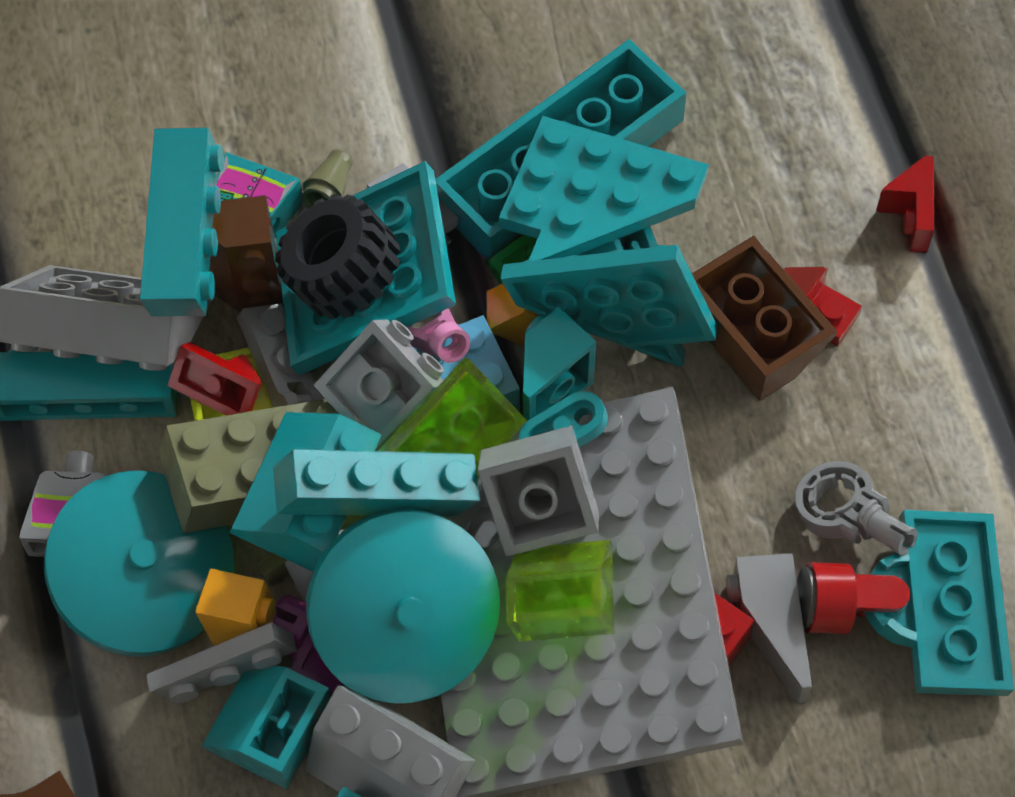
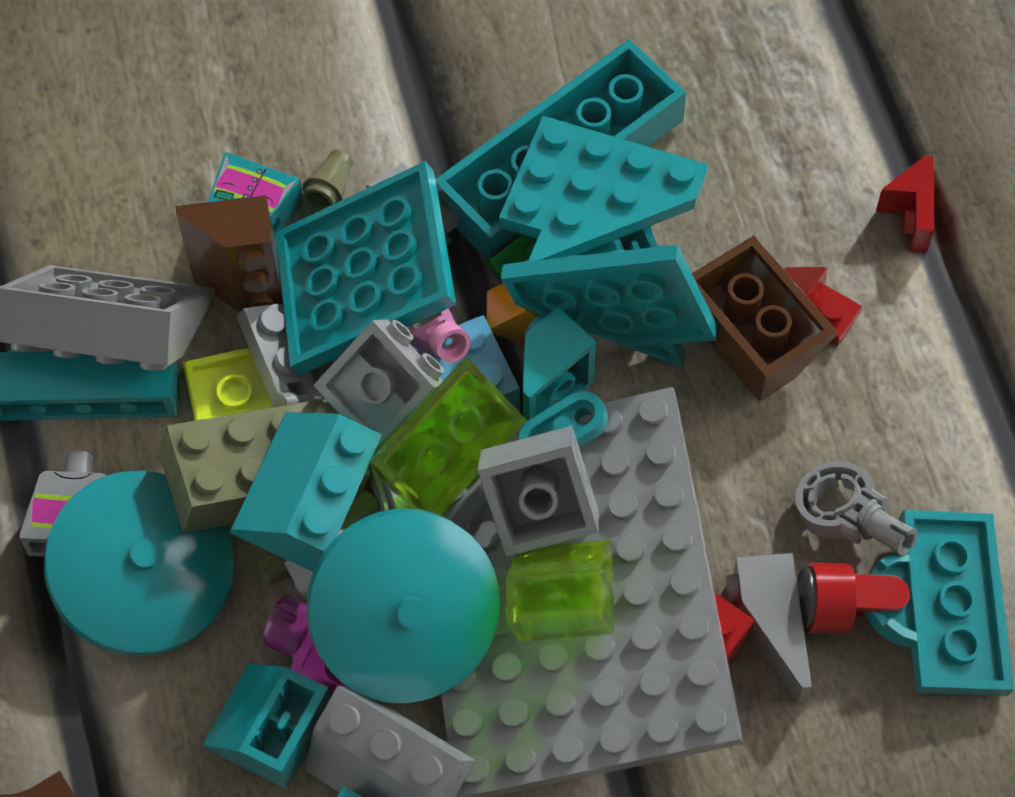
(181, 222): teal brick -> none
(215, 382): red slope -> none
(222, 663): light grey plate -> none
(233, 605): light orange slope -> none
(337, 256): black tyre -> none
(374, 482): teal brick -> none

